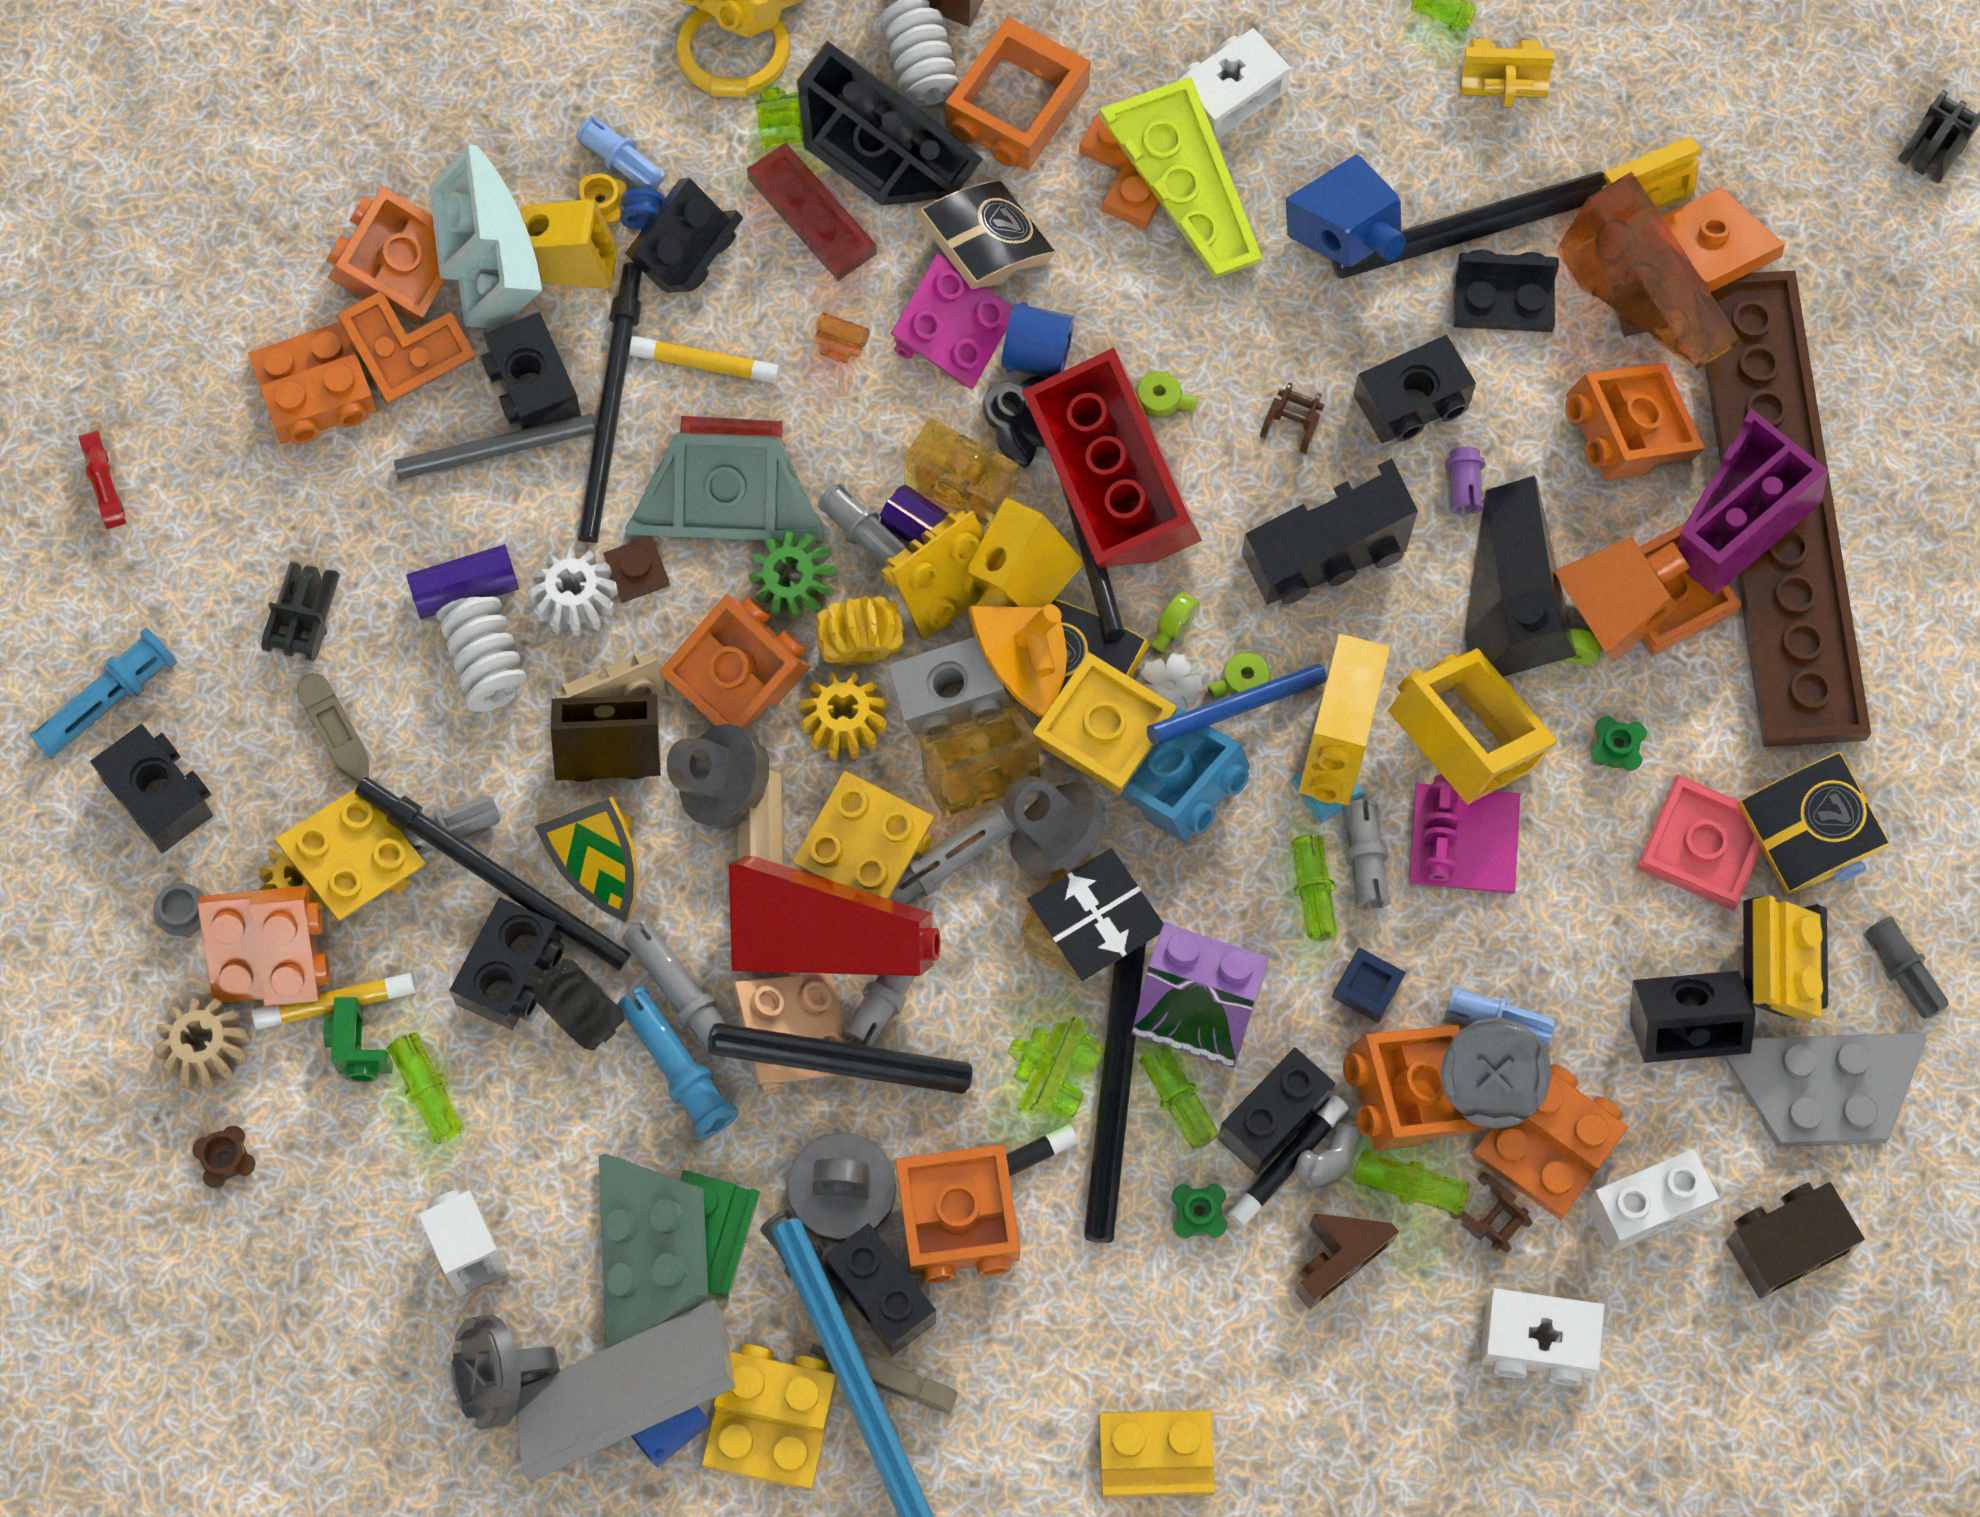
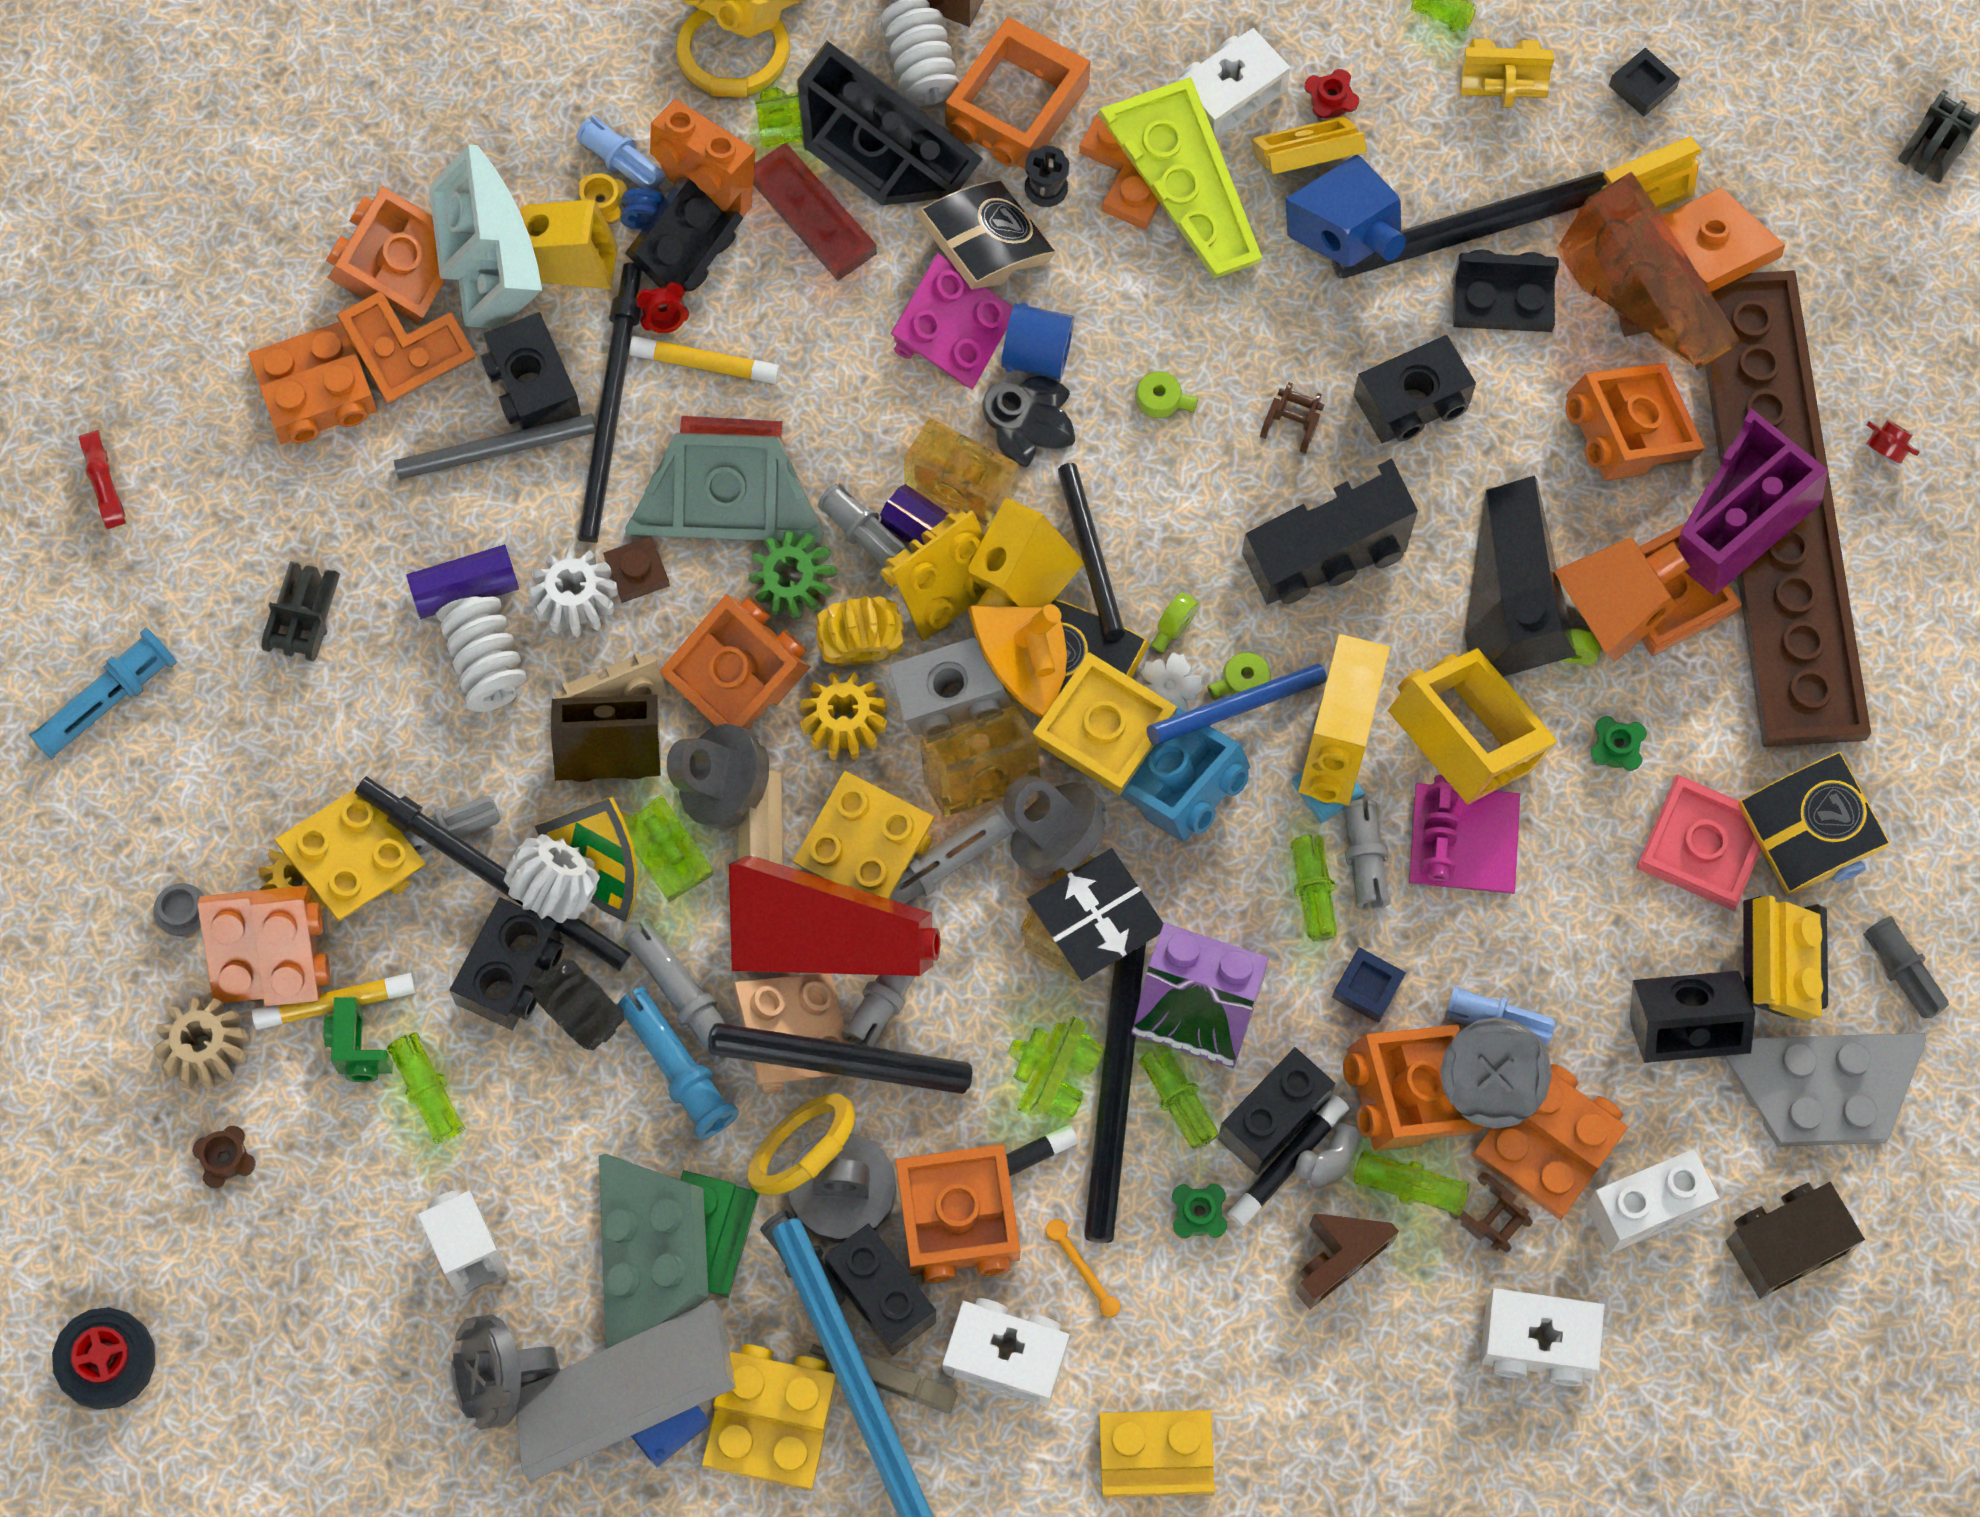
(94, 1340): none -> black wheel
(136, 762): black brick -> none
(333, 726): dark tan piece -> none
(551, 878): none -> white gear
(666, 318): none -> red plate
(667, 849): none -> clear neon green hips
(706, 154): none -> orange plate
(816, 1158): none -> yellow piece
(840, 338): clear orange plate -> none
(1024, 1375): none -> white brick
(1055, 185): none -> black bush
(1057, 1232): none -> light orange hinge
(1111, 463): red slope -> none
(1308, 145): none -> yellow plate
(1327, 105): none -> red plate
(1465, 478): medium lavender pin -> none
(1644, 82): none -> black plate
(1891, 441): none -> red plate

